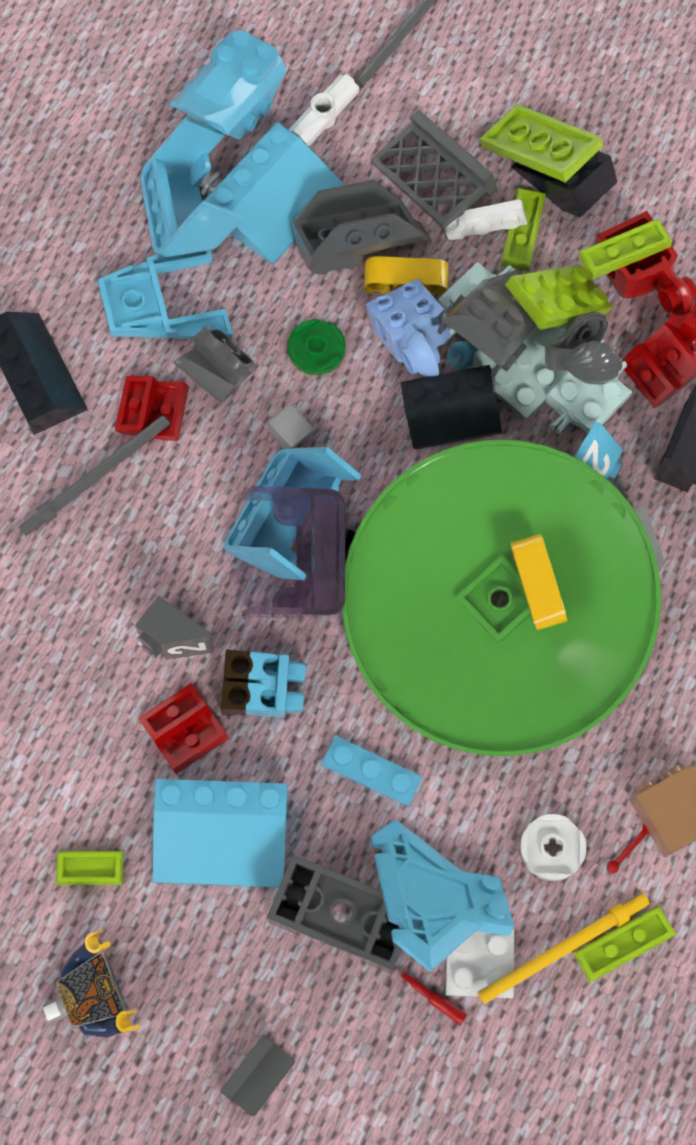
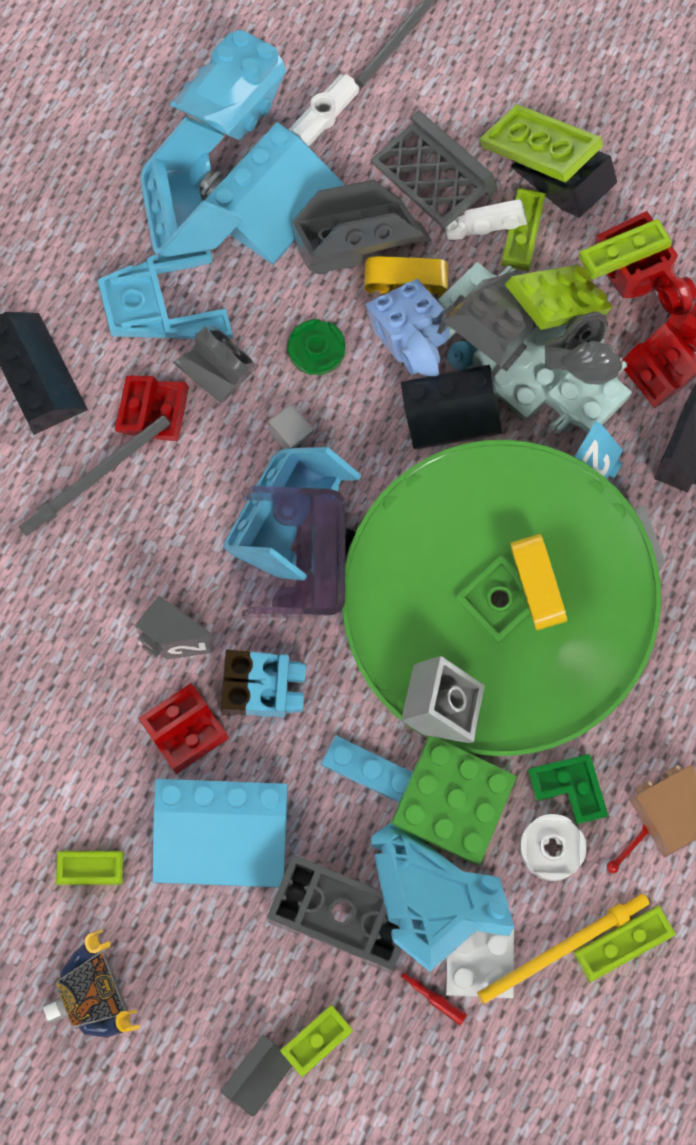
(316, 1041): none -> lime plate
(443, 701): none -> light grey slope
(453, 800): none -> bright green plate
(572, 778): none -> green plate

